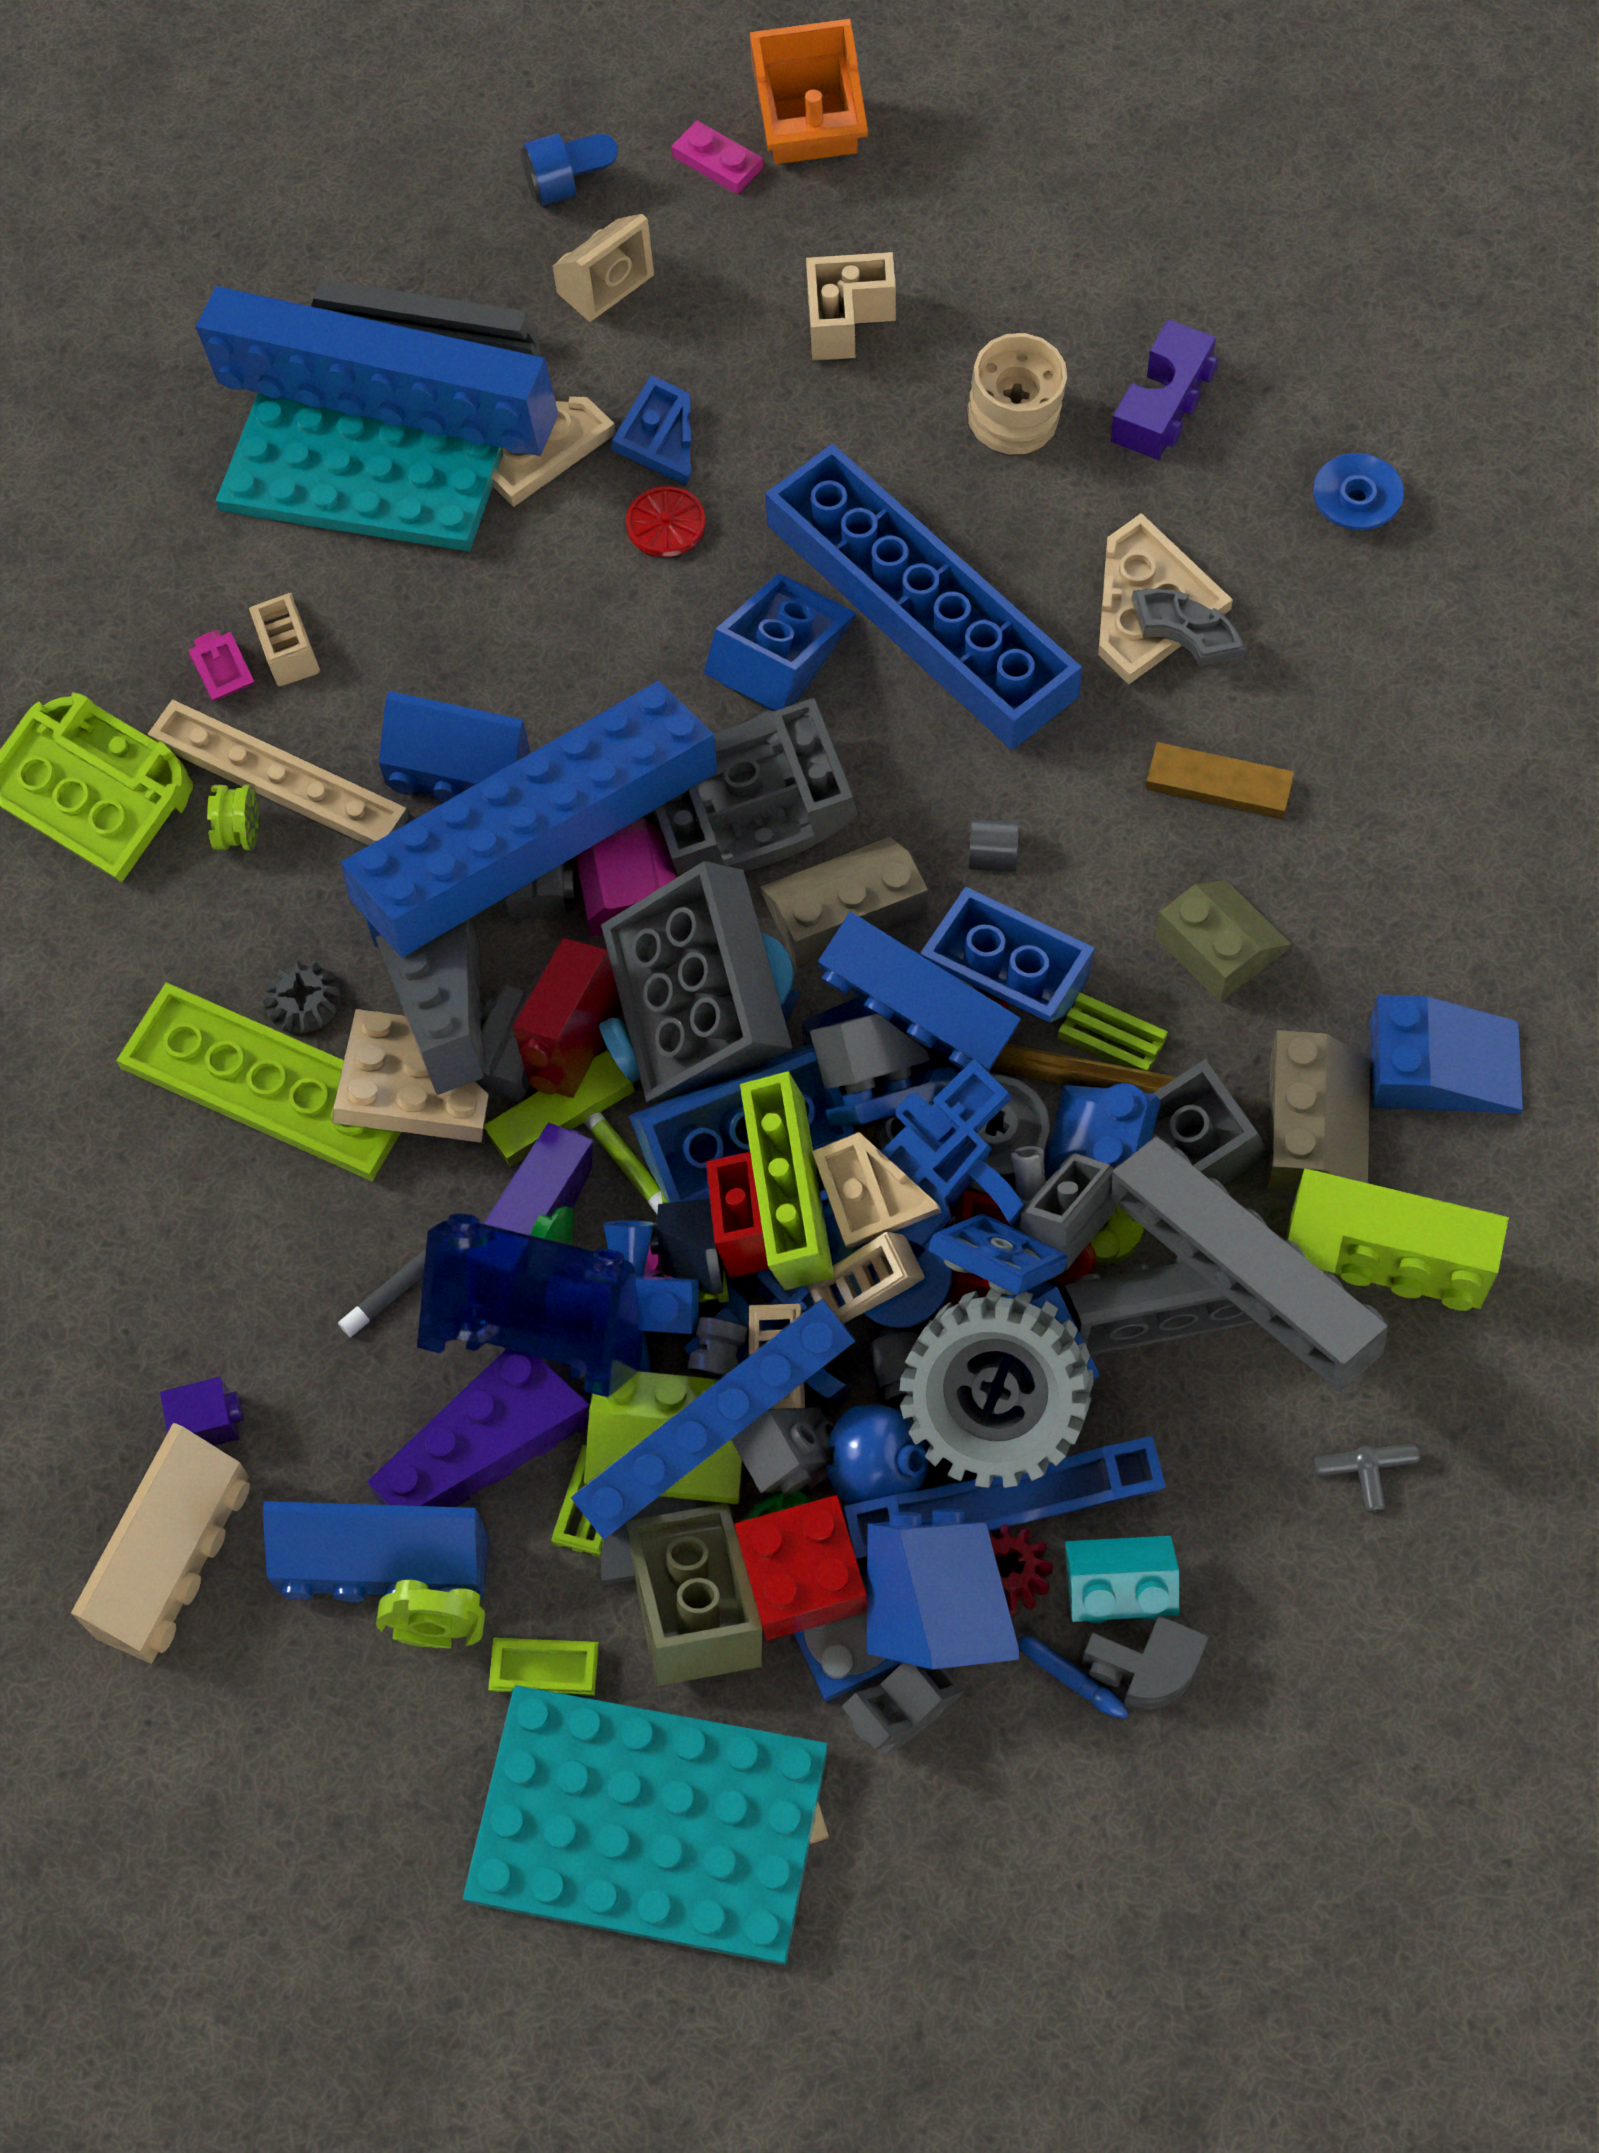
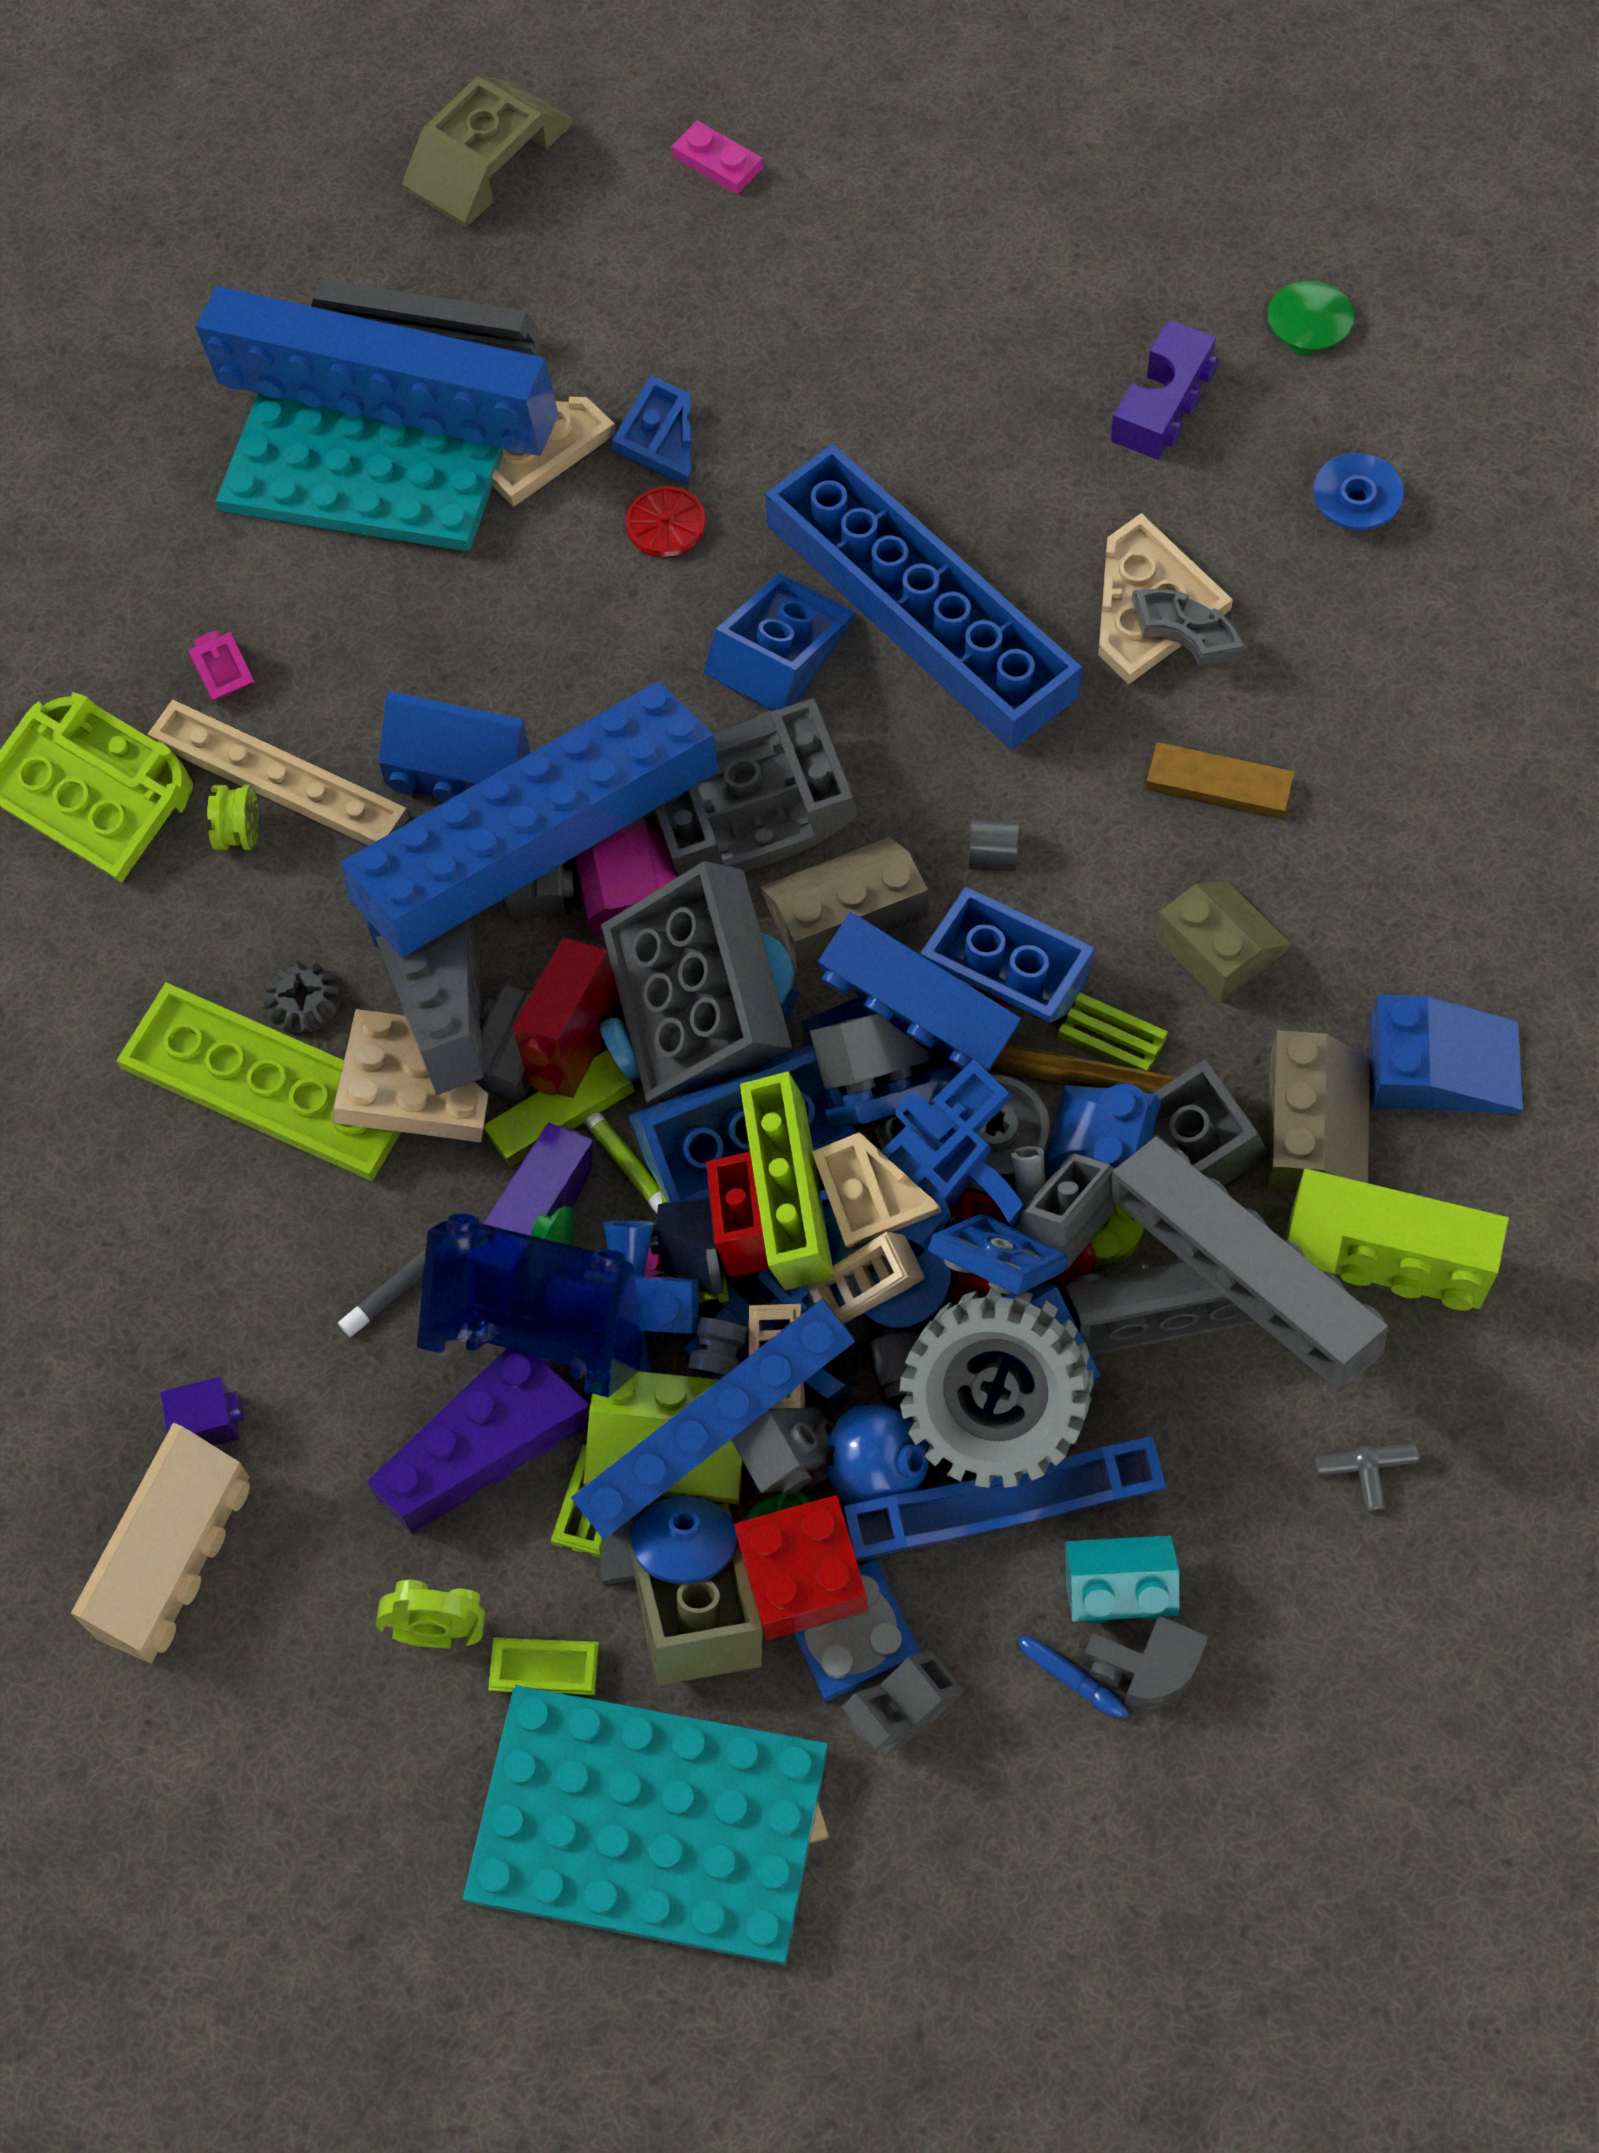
(293, 662): tan slope -> none
(371, 1548): blue slope -> none
(473, 141): none -> olive slope
(552, 164): blue piece -> none
(606, 266): tan slope -> none
(684, 1554): none -> blue dish
(809, 90): orange piece -> none
(845, 293): tan brick -> none
(936, 1592): blue slope -> none
(1016, 393): tan wheel -> none
(1030, 1567): dark red gear -> none
(1310, 316): none -> green dish

